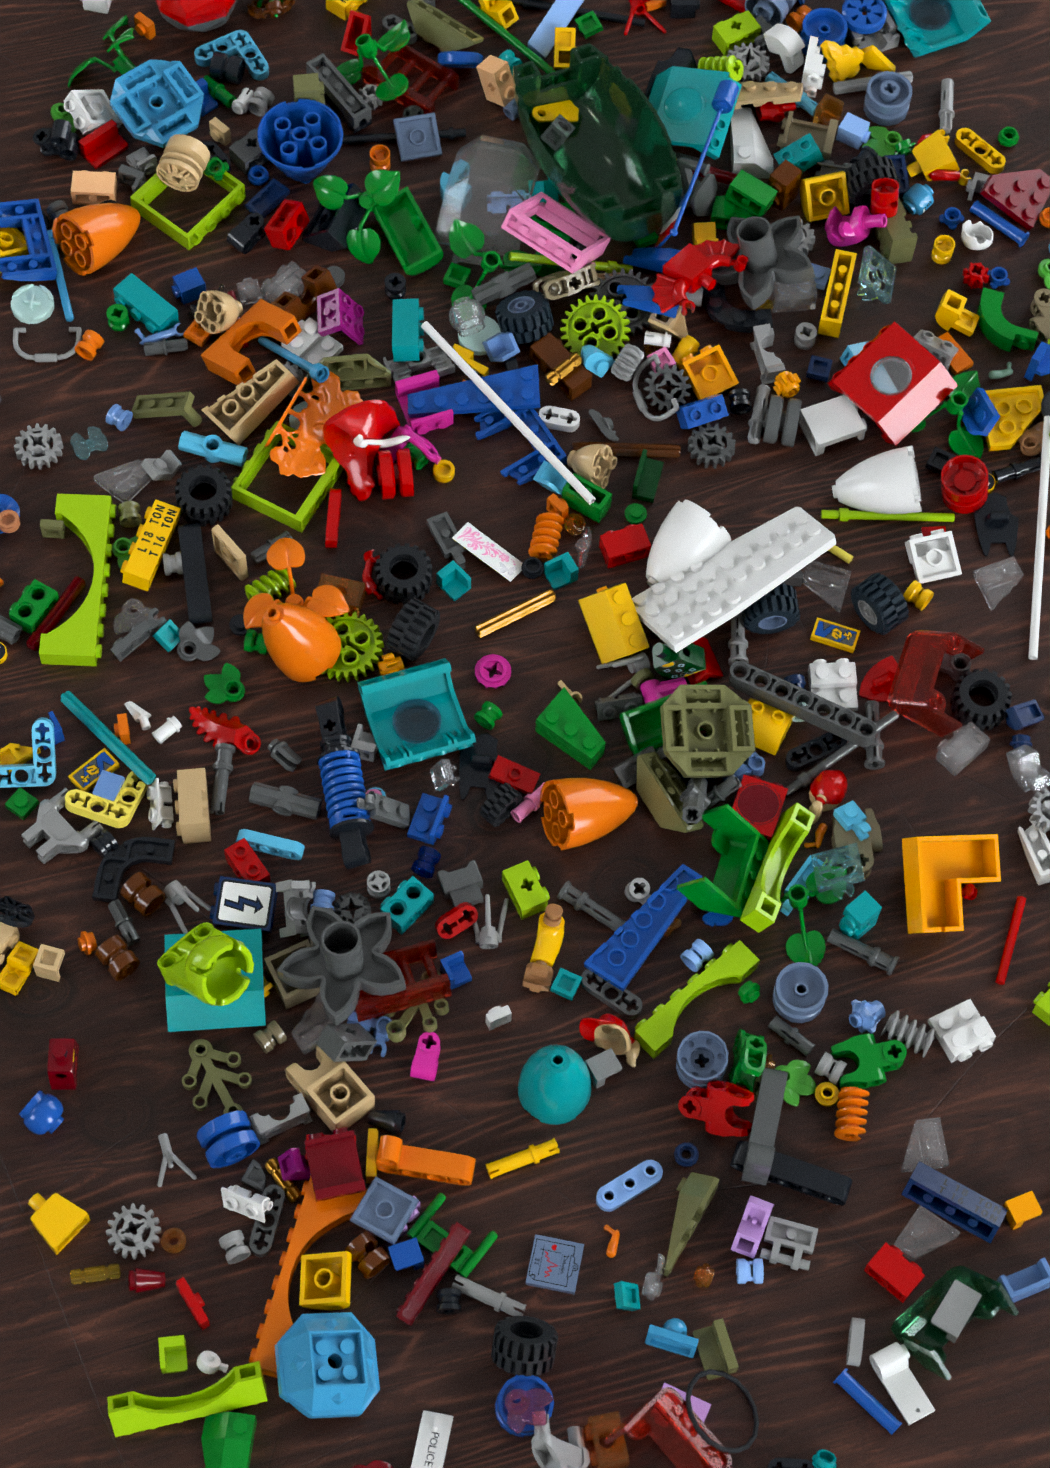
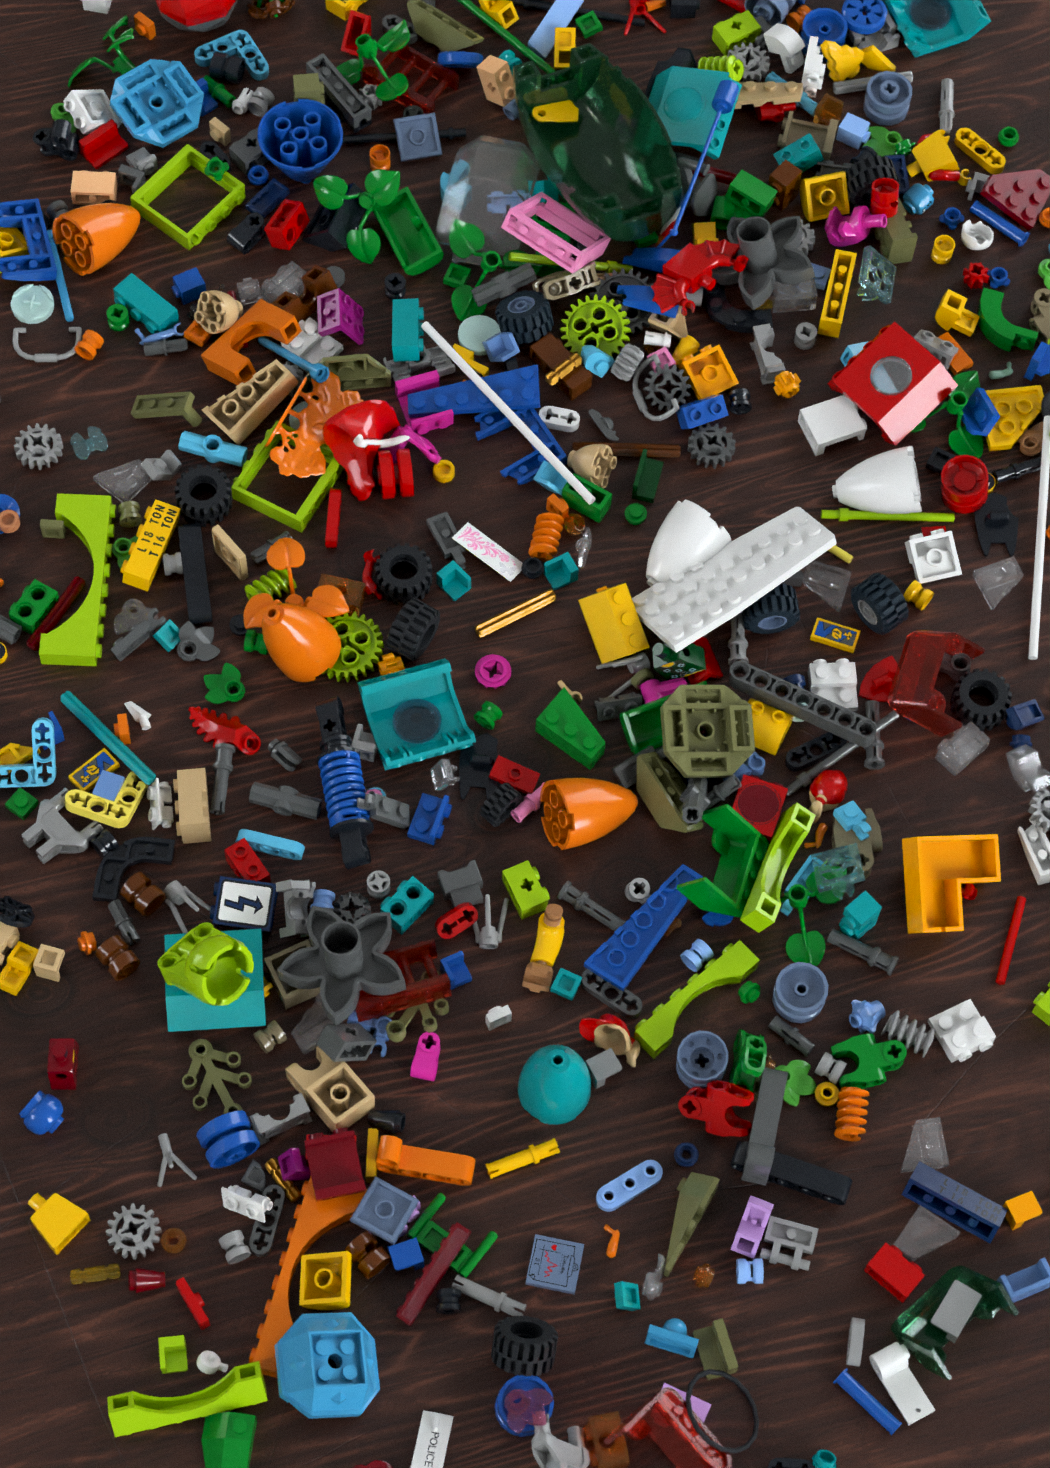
(119, 417): medium blue wheel -> none
(167, 729): white pin -> none
(183, 163): tan wheel -> none
(417, 457): green bush -> none
(426, 862): clear blue wheel -> none
(467, 316): clear piece -> none
(557, 132): dark grey brick -> none
(624, 545): red brick -> none
(748, 145): white wedge -> none
(759, 408): light grey axle -> none
(781, 420): dark grey wheel -> none
(819, 368): dark blue plate -> none

